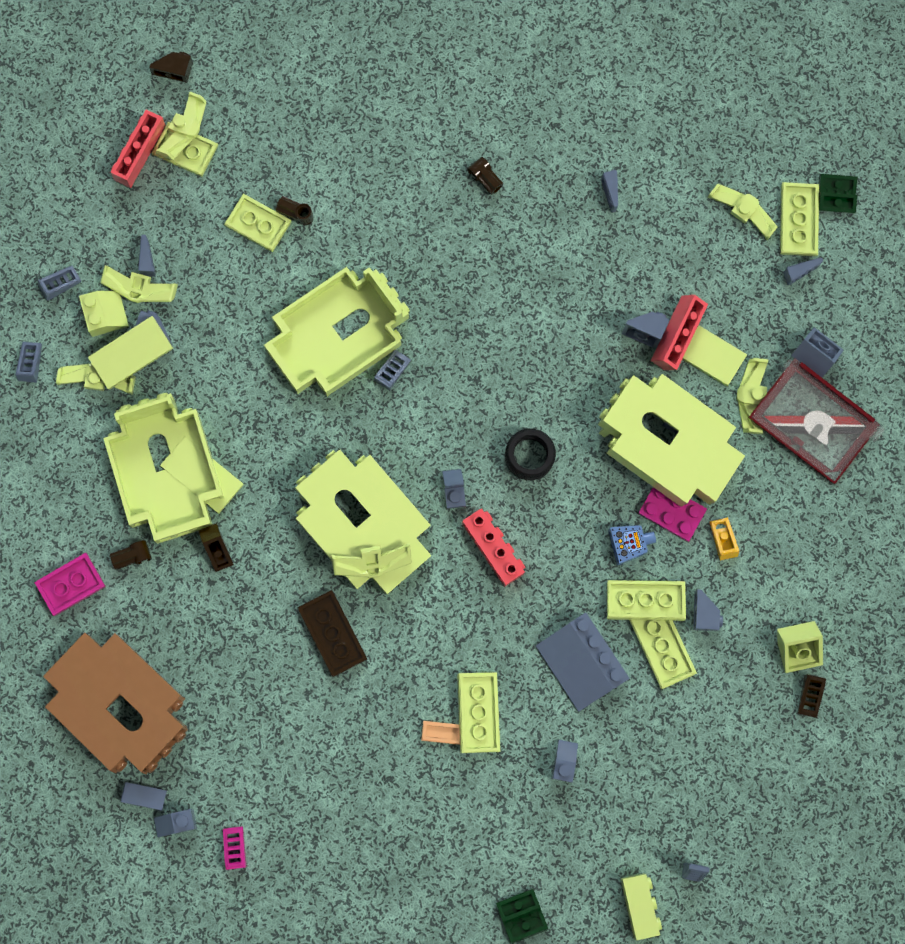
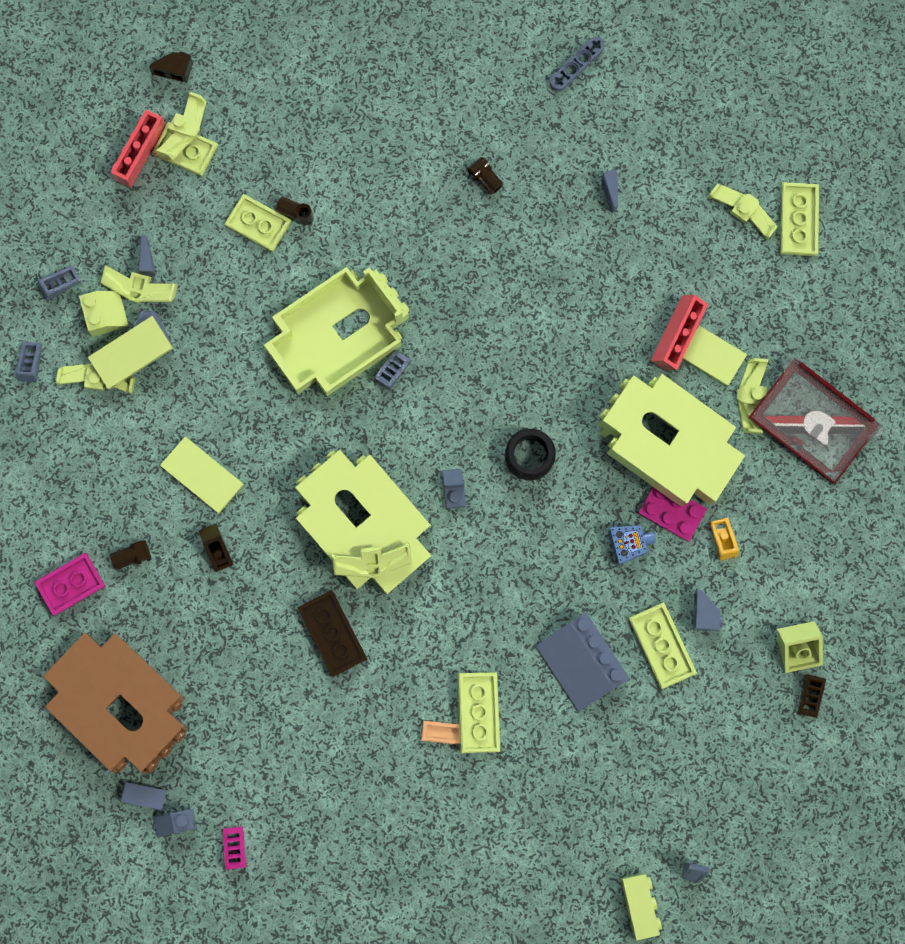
(154, 495): yellowish green panel -> none
(493, 547): coral brick -> none
(522, 916): dark green slope -> none
(565, 761): sand blue slope -> none
(577, 64): none -> sand blue beam
(646, 600): yellowish green tile -> none
(647, 328): sand blue slope -> none
(799, 270): sand blue slope -> none
(817, 352): sand blue slope -> none
(837, 193): dark green slope -> none

